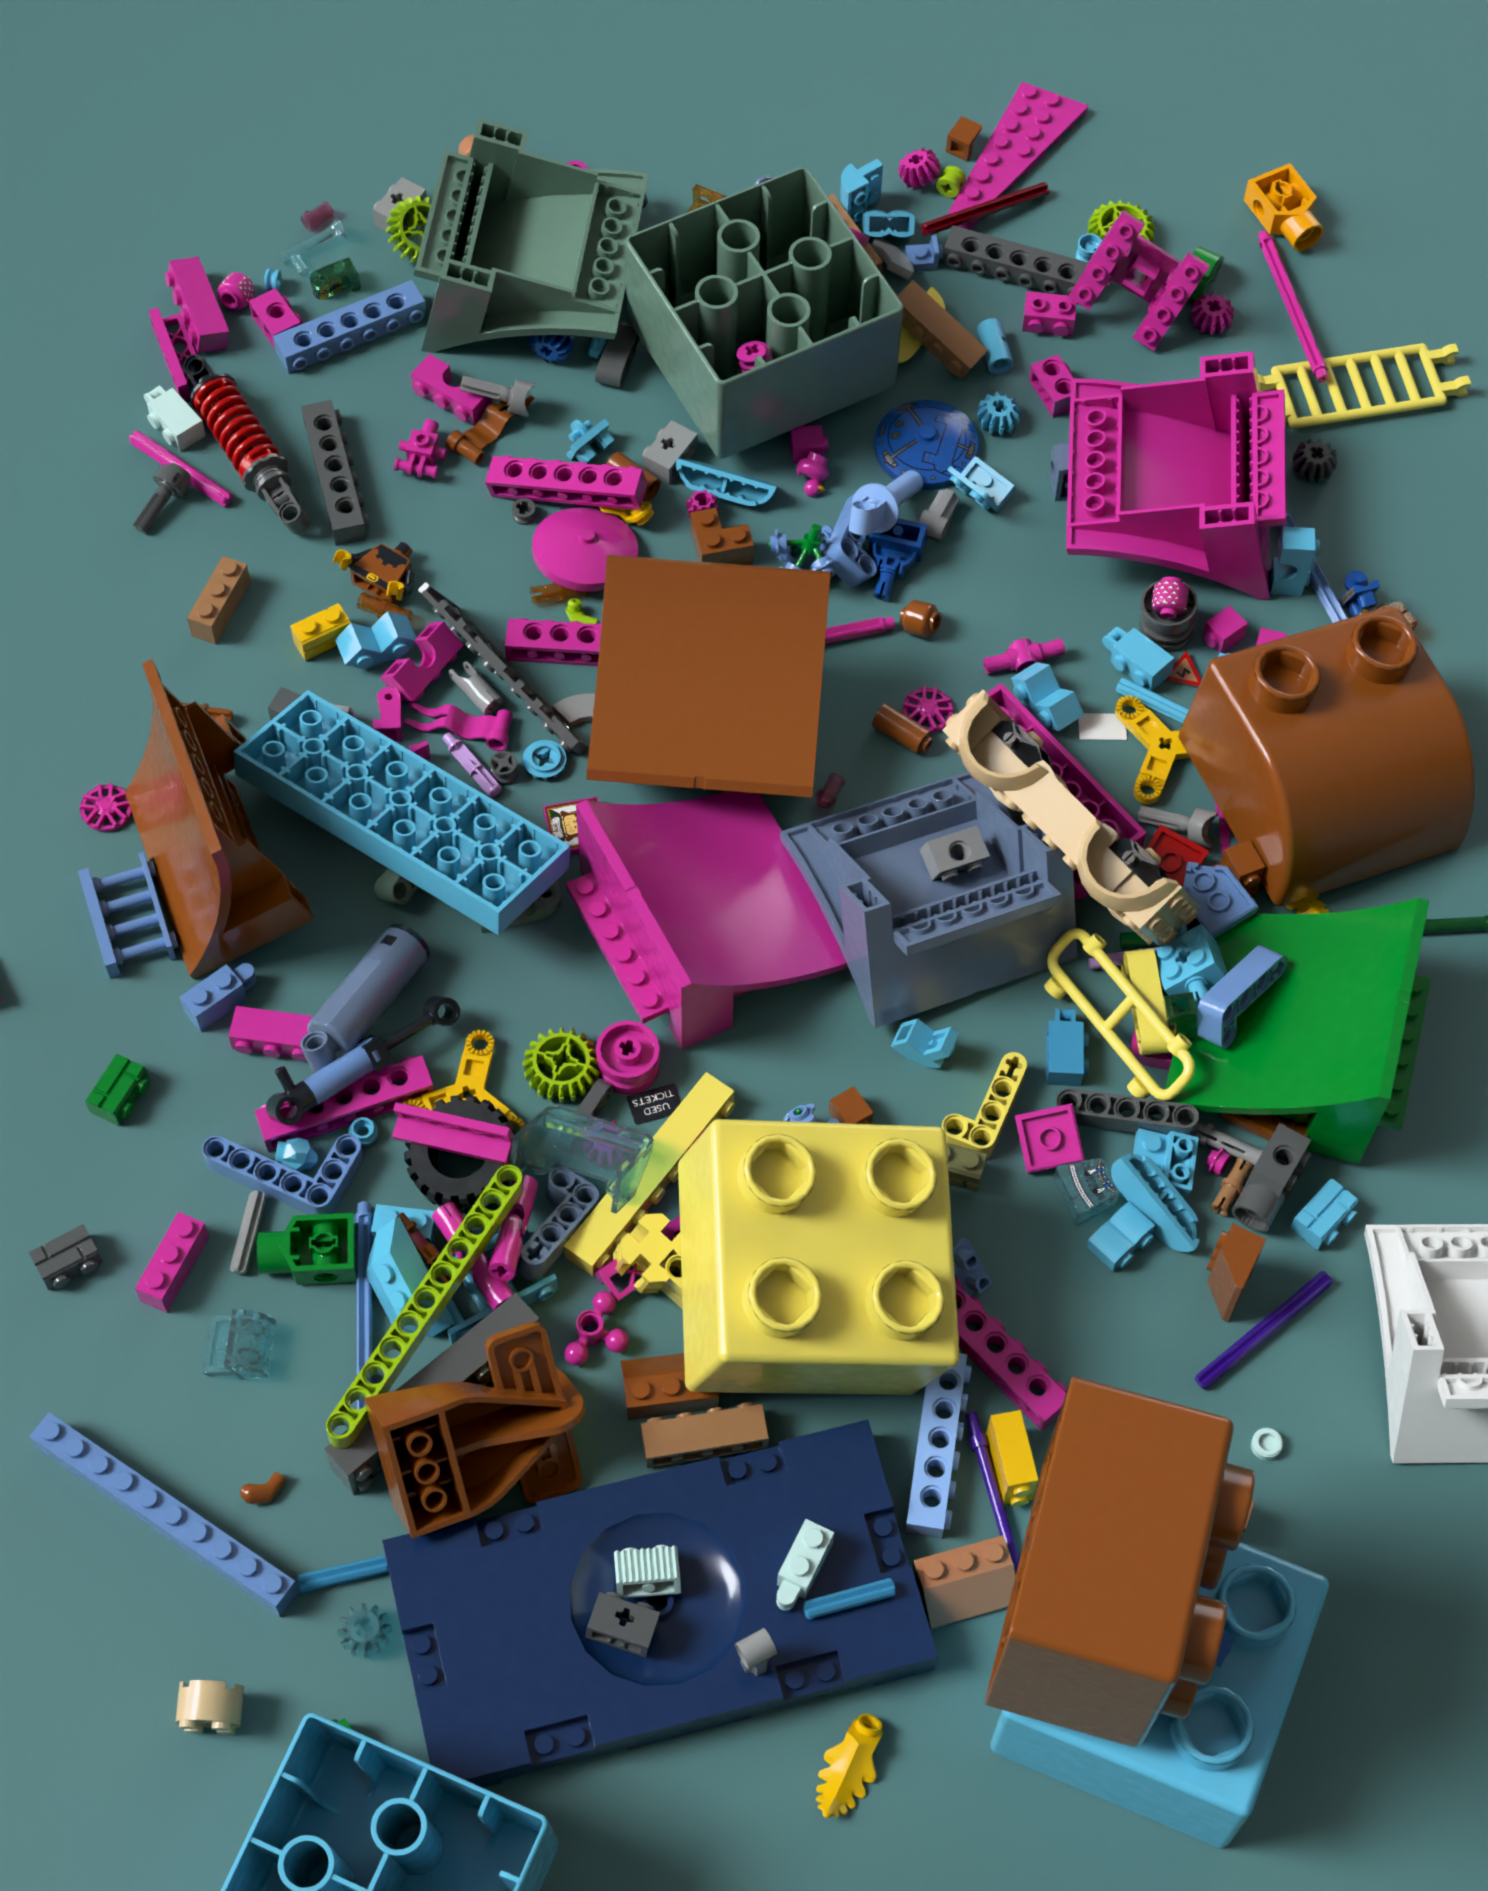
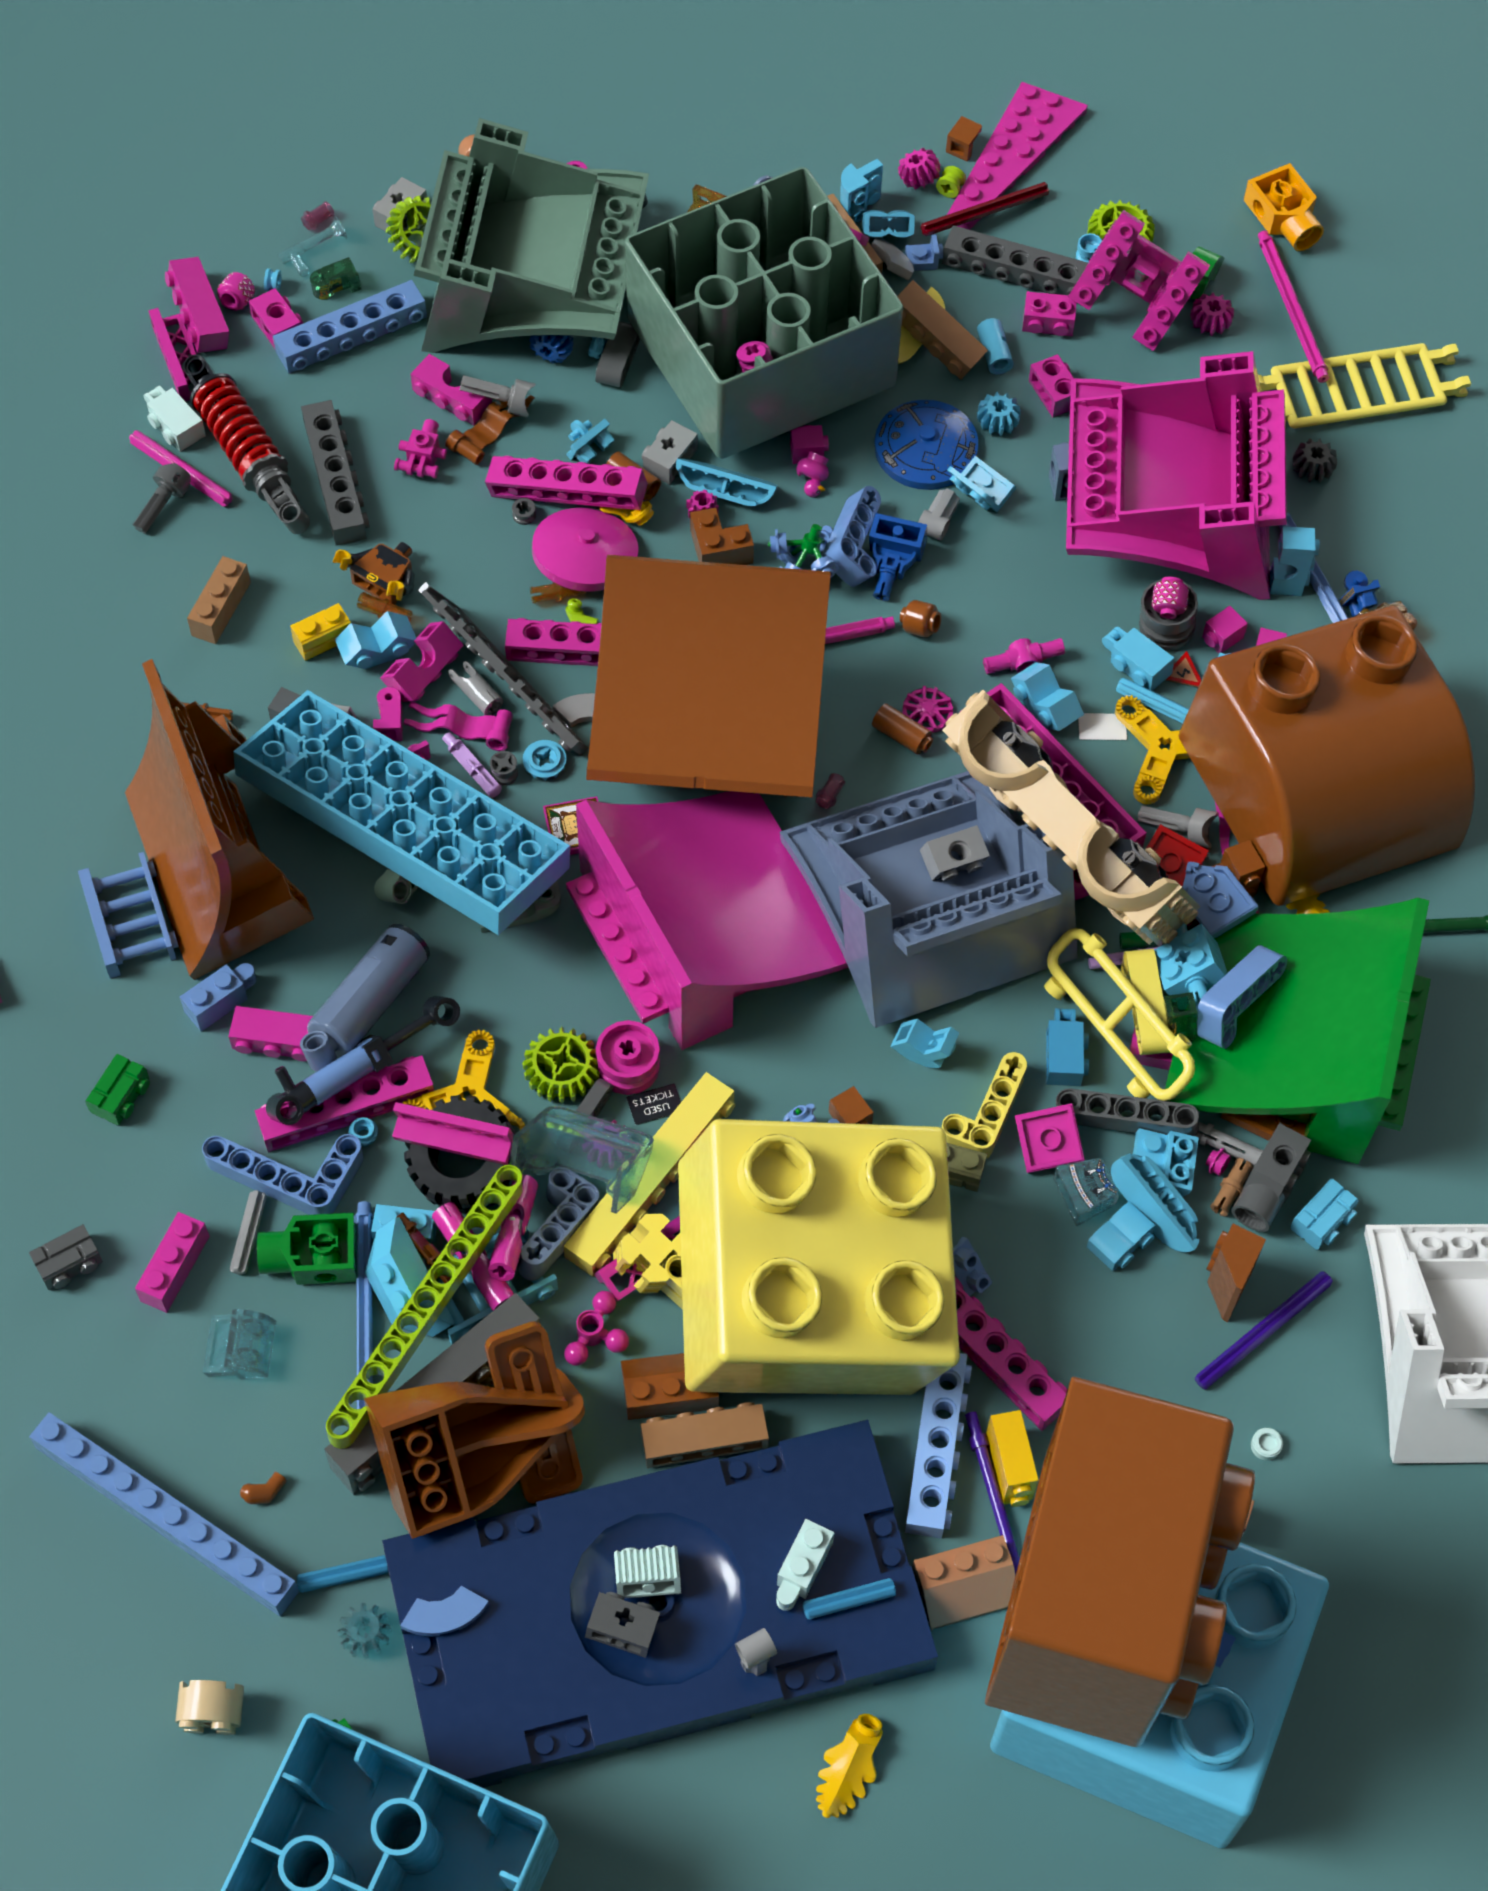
(105, 807): dark pink wheel -> none
(296, 1154): medium azure rock -> none
(444, 1616): none -> medium blue tile
(877, 506): light blue piece -> none

